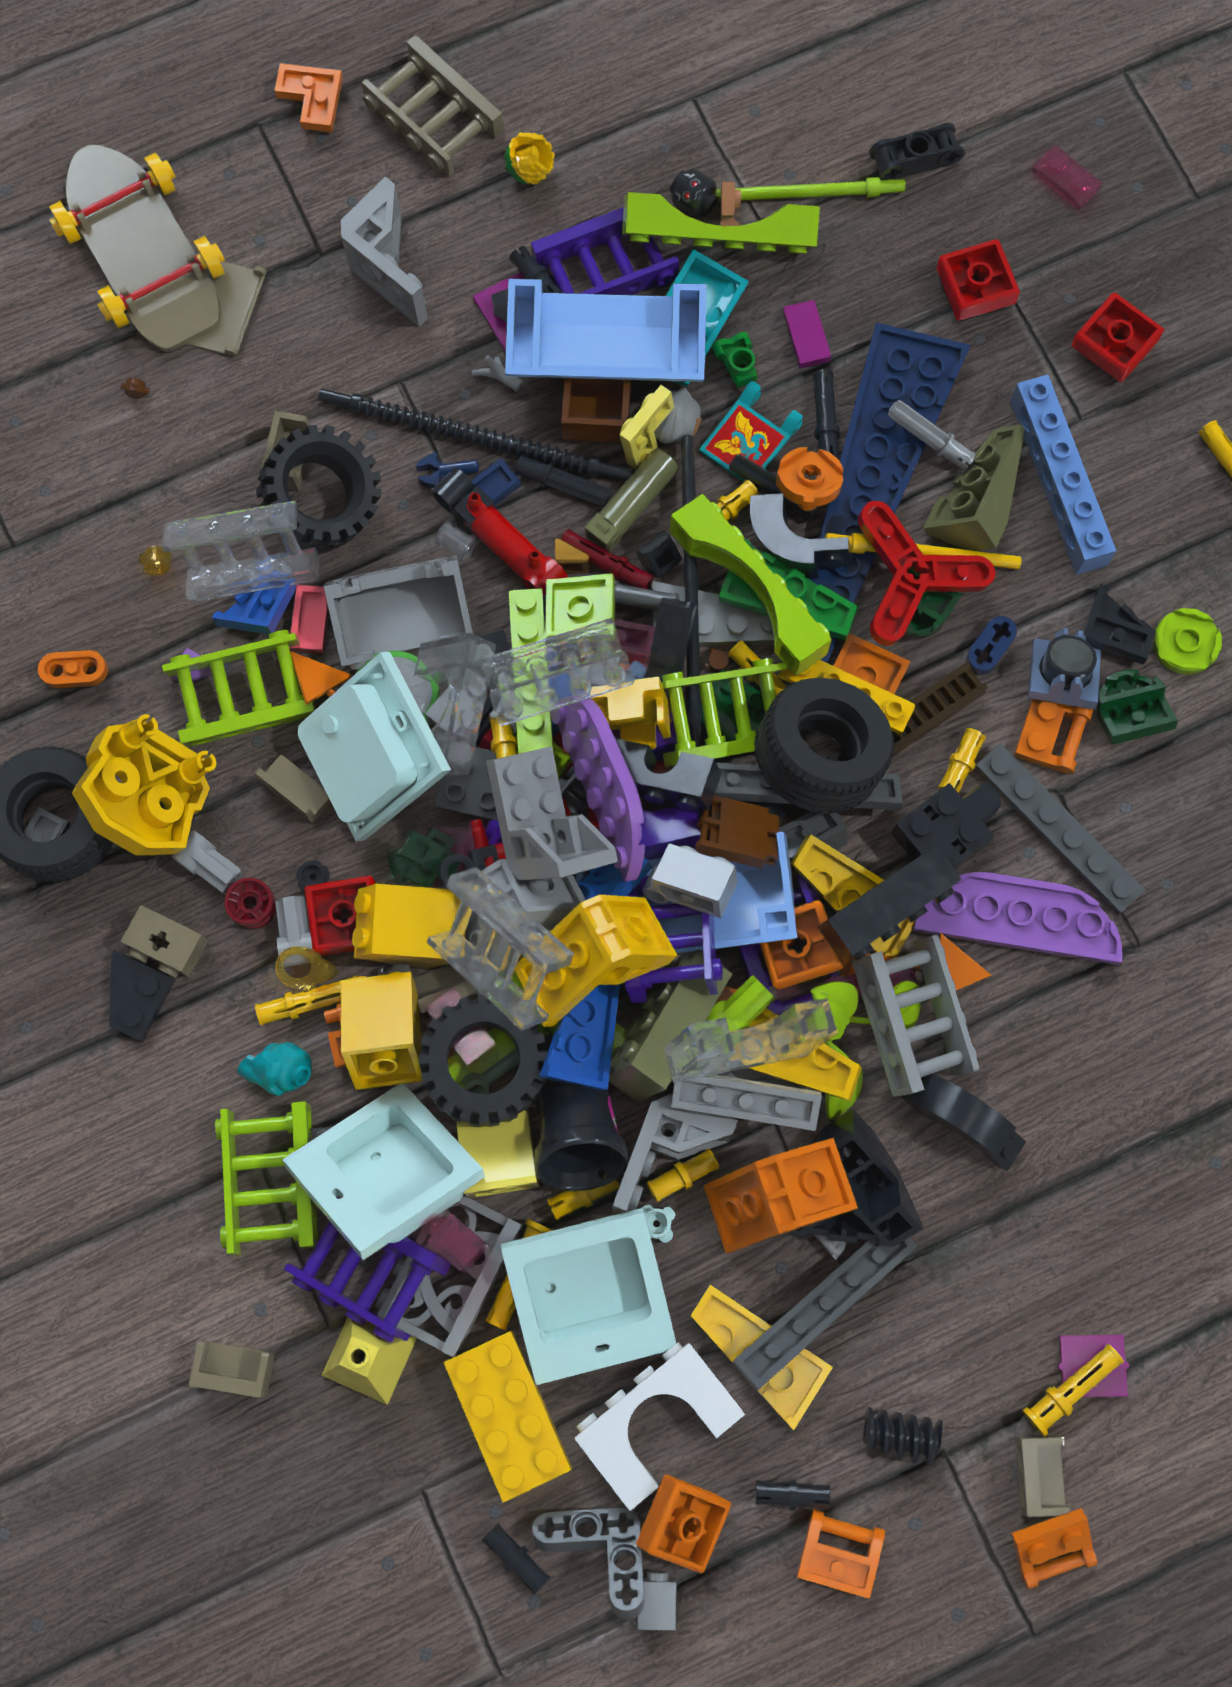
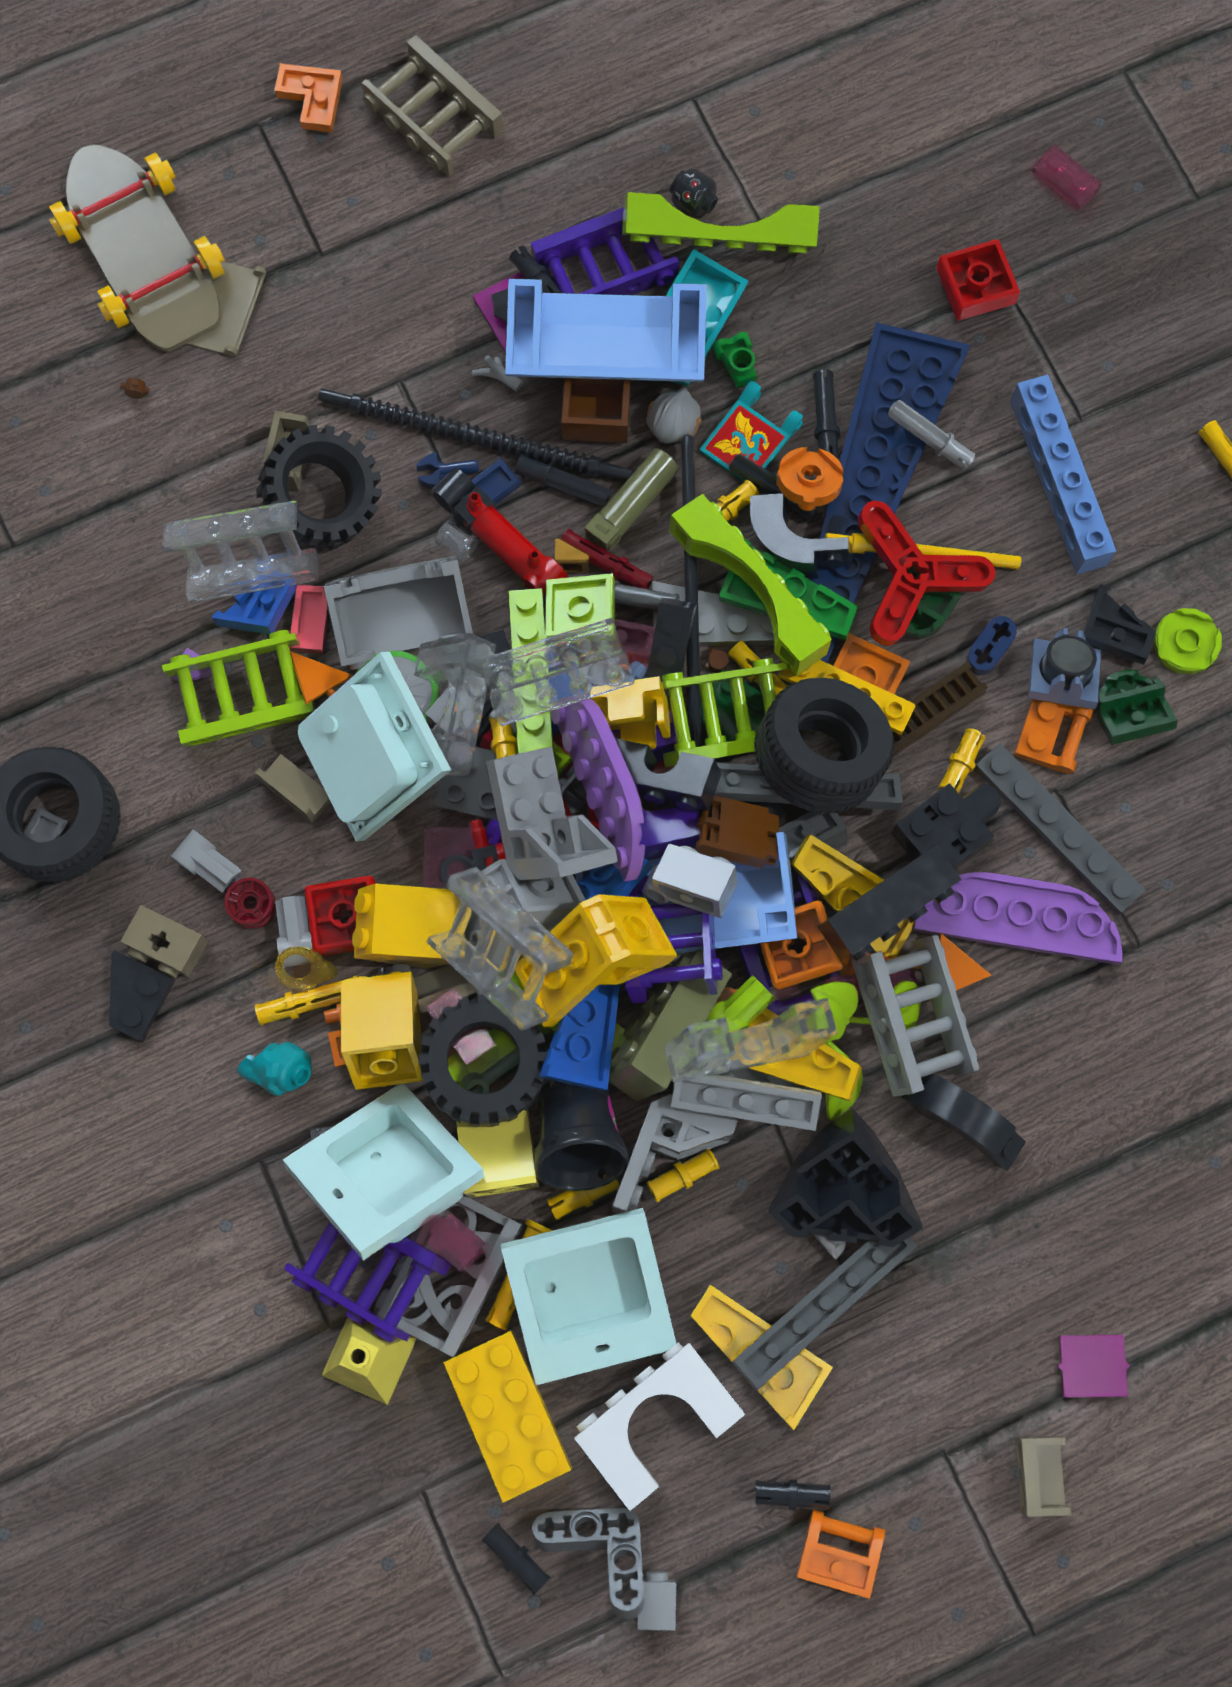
(74, 669): orange plate -> none
(150, 771): yellow brick -> none
(155, 560): clear yellow plate -> none
(231, 1369): dark tan panel -> none
(301, 1229): lime fence -> none
(307, 869): black plate -> none
(373, 249): light grey bracket -> none
(405, 861): clear green piece -> none
(529, 158): yellow piece -> none
(638, 432): light yellow plate -> none
(659, 554): black brick -> none
(665, 1217): light aqua plate -> none
(683, 1524): orange brick -> none
(729, 202): nougat plate -> none
(780, 1195): orange bracket -> none
(806, 334): magenta tile -> none
(871, 187): lime bar -> none
(898, 158): black piece -> none
(901, 1435): black piece -> none
(981, 501): olive wedge -> none
(1049, 1540): orange plate -> none
(1106, 1358): yellow pin -> none
(1113, 318): red brick -> none

